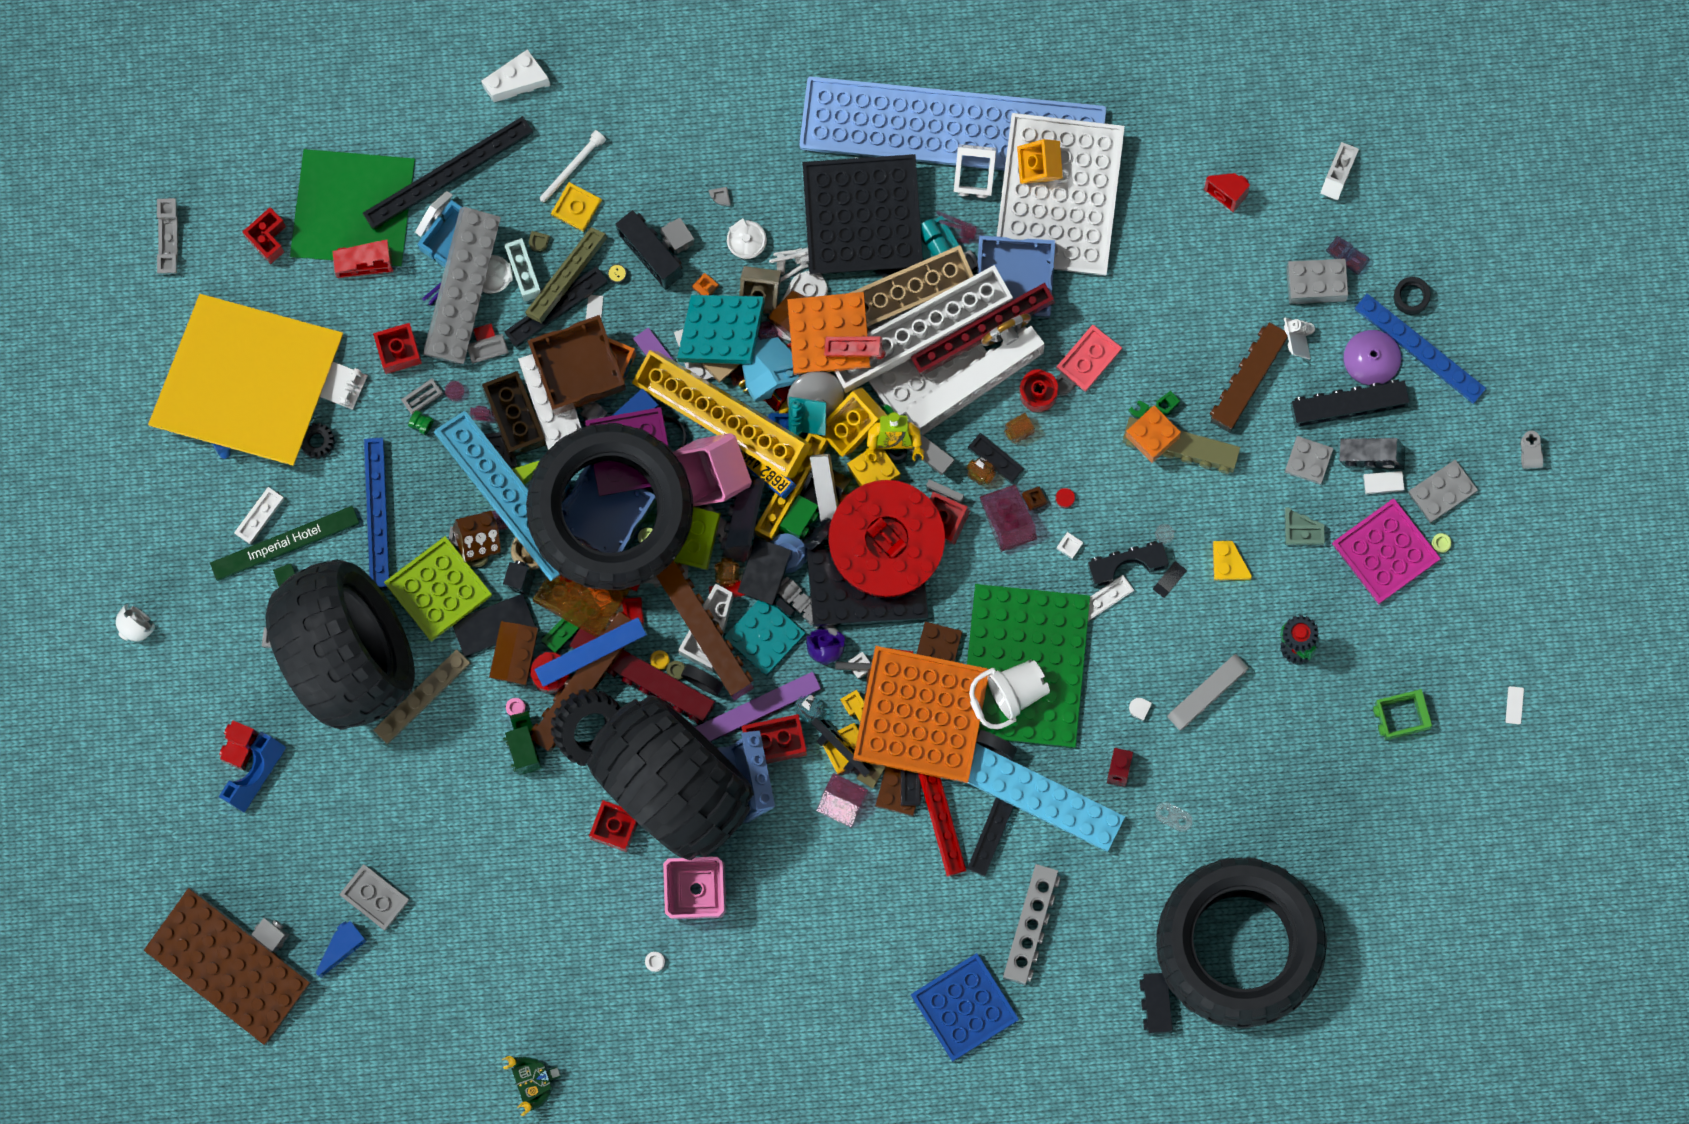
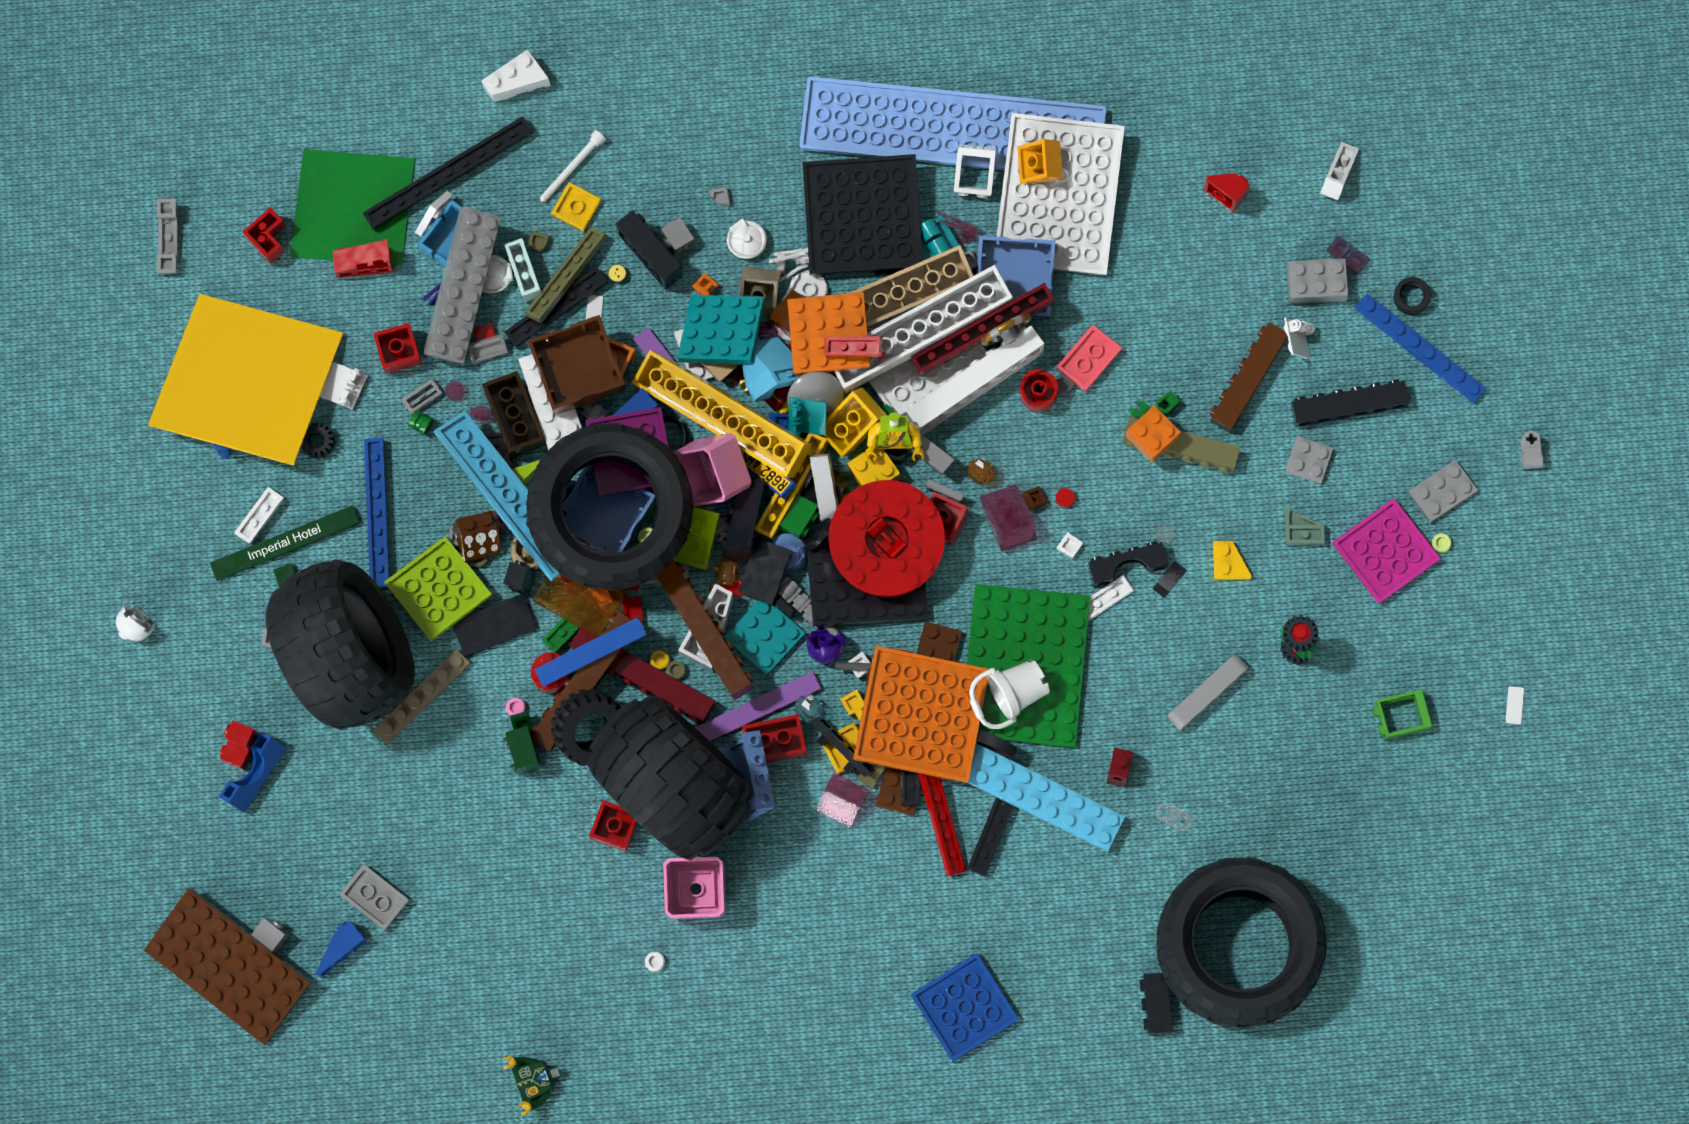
(513, 653): reddish brown slope -> none
(702, 680): black tyre -> none
(1002, 462): black tile -> none
(1012, 971): light grey brick -> none
(1019, 428): clear orange brick -> none
(1139, 708): white tile -> none
(1370, 369): medium lavender dish -> none
(1372, 453): wedge -> none
(1383, 482): white tile -> none

